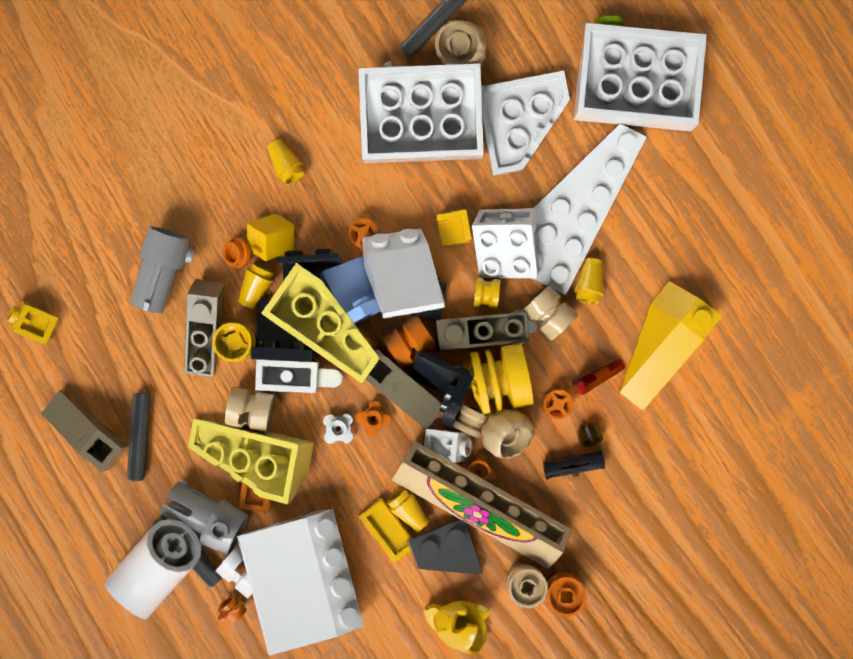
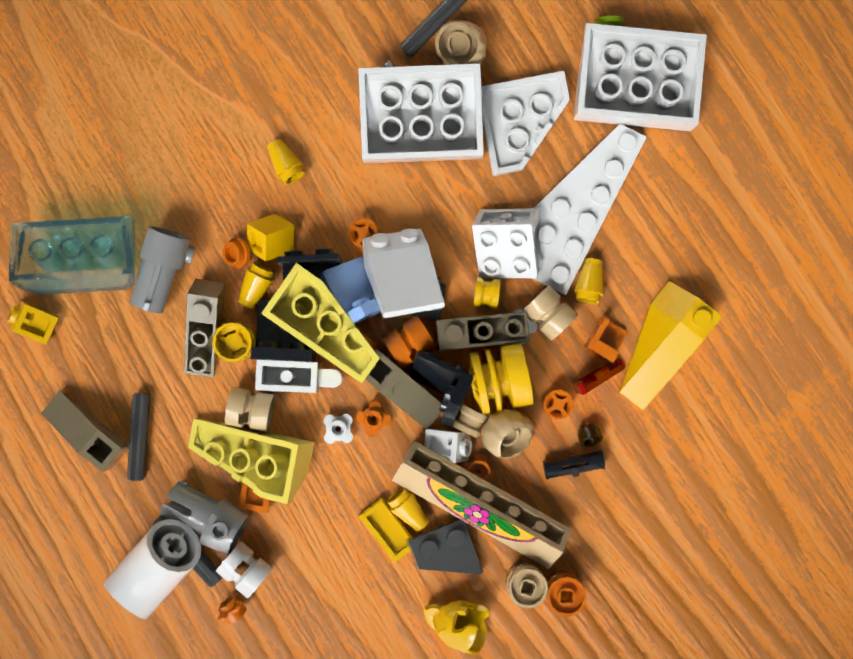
(73, 255): none -> clear light blue windscreen
(300, 581): white slope -> none
(453, 228): yellow panel -> none
(606, 339): none -> orange panel

